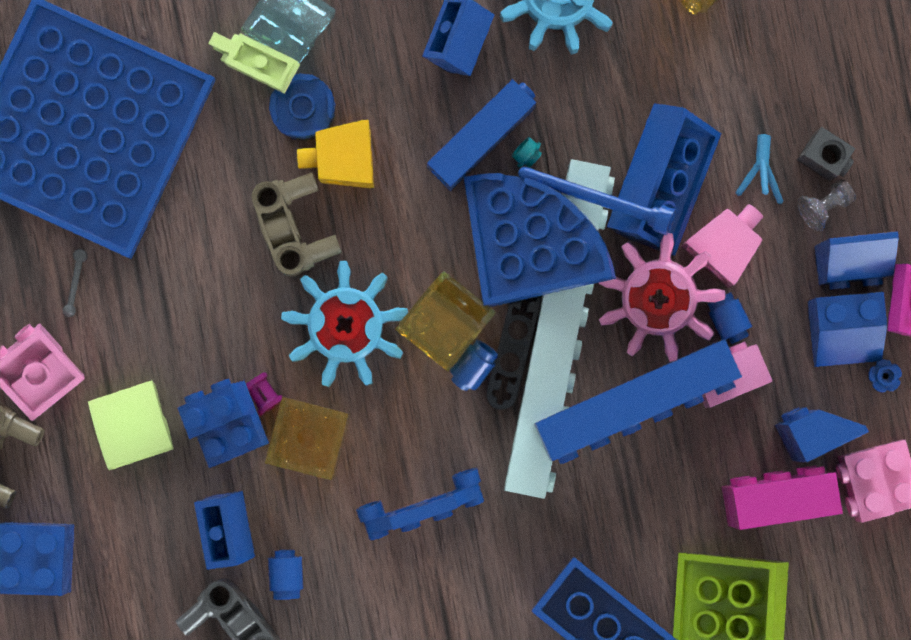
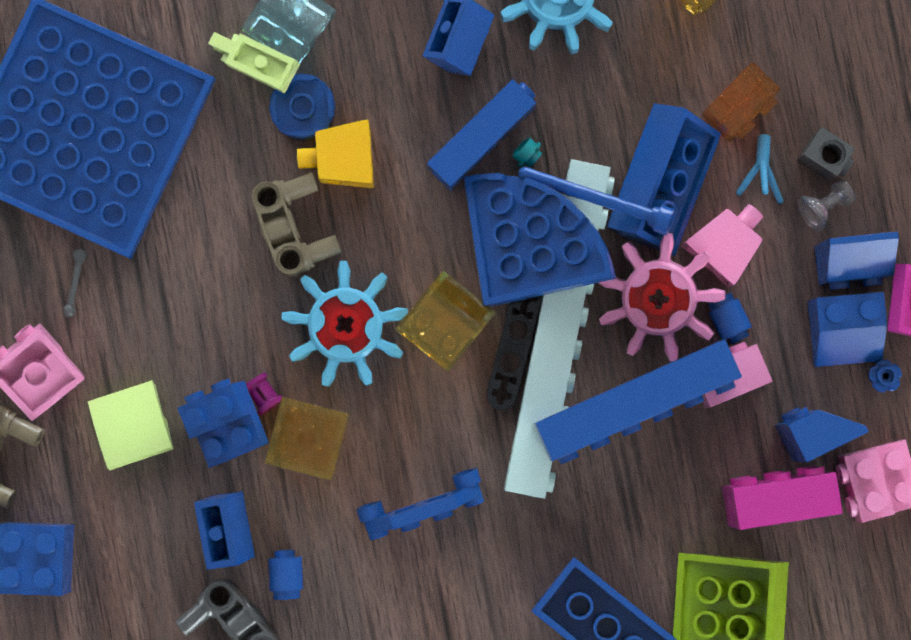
(473, 366): blue brick -> none
(741, 102): none -> clear orange brick

